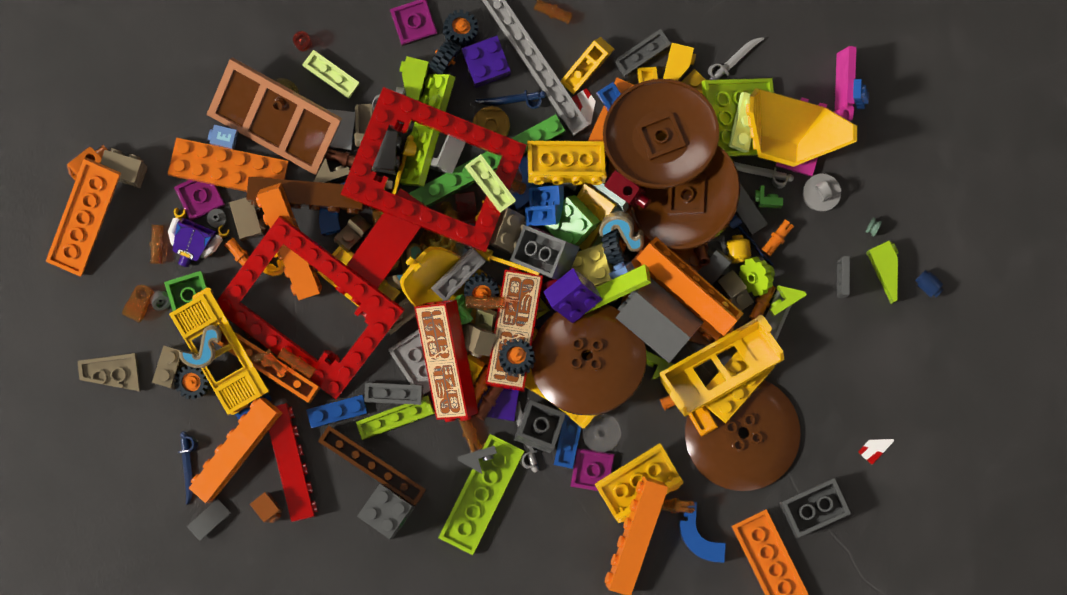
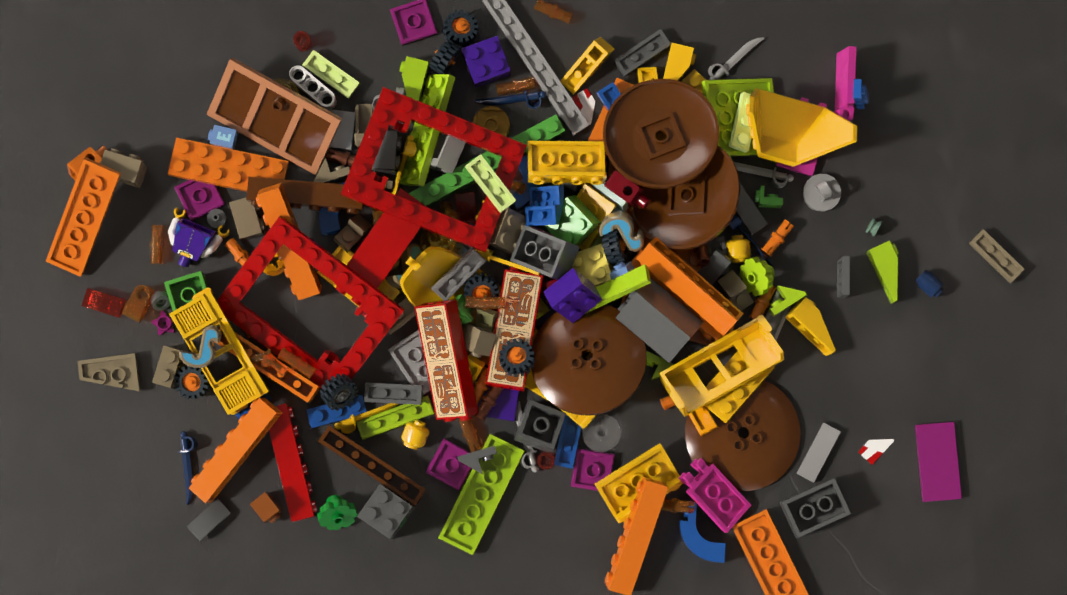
(103, 303): none -> clear red slope
(159, 323): none -> magenta plate
(306, 81): none -> white beam
(336, 513): none -> green plant
(339, 392): none -> black wheel
(349, 425): none -> yellow sword
(415, 434): none -> yellow head
(446, 465): none -> magenta tile
(515, 86): none -> clear orange pin
(539, 460): none -> clear red bush
(715, 494): none -> dark pink tile
(809, 322): none -> yellow slope
(818, 452): none -> light grey tile
(938, 462): none -> magenta tile
(996, 256): none -> dark tan plate

